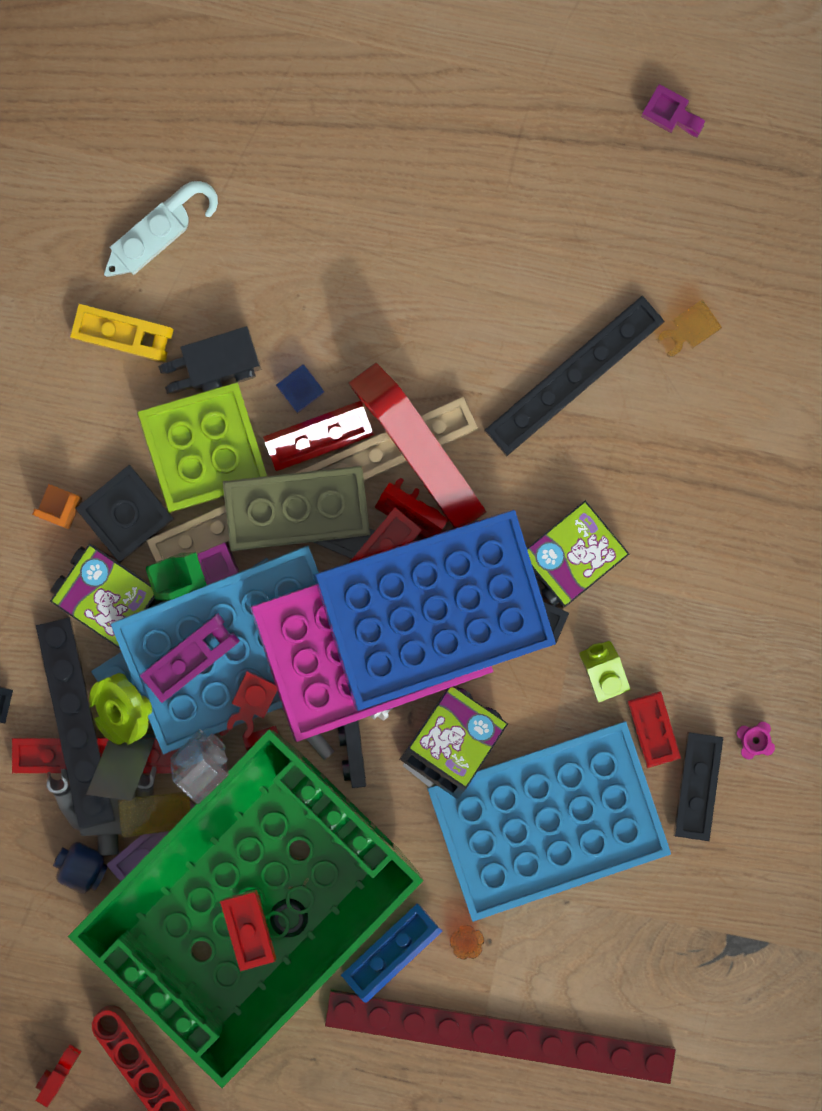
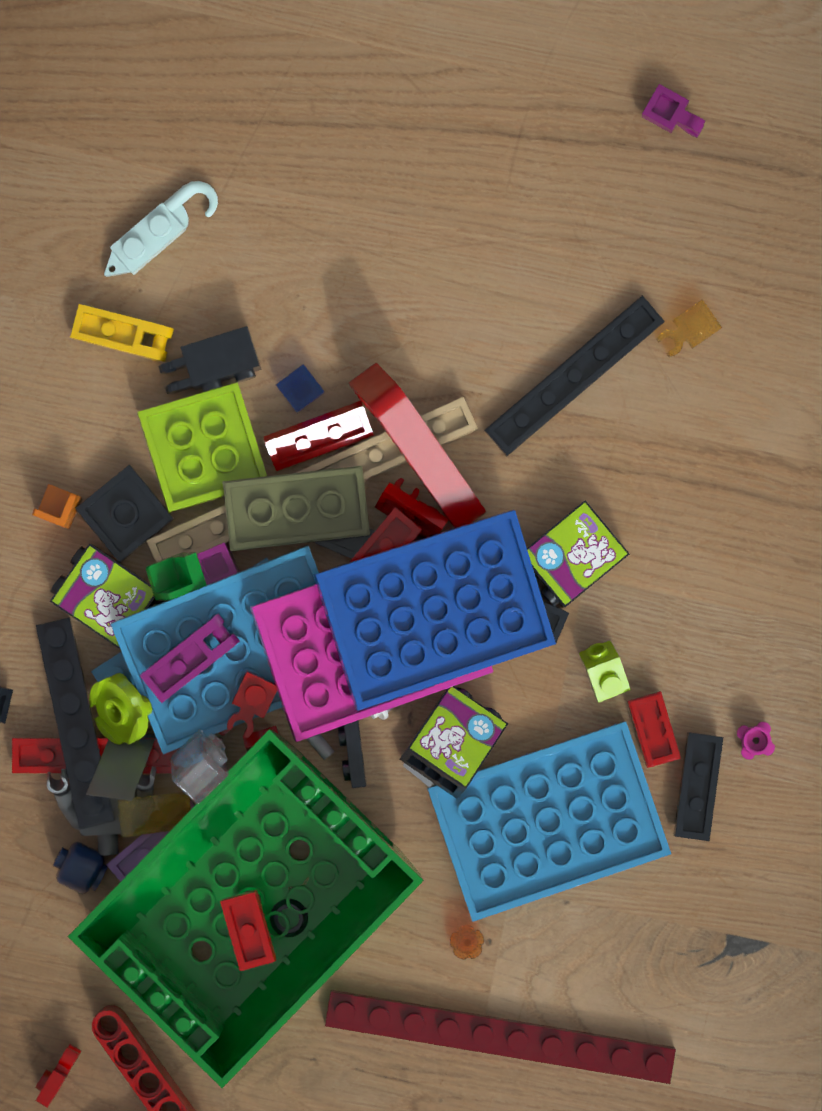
(391, 953): blue plate -> none

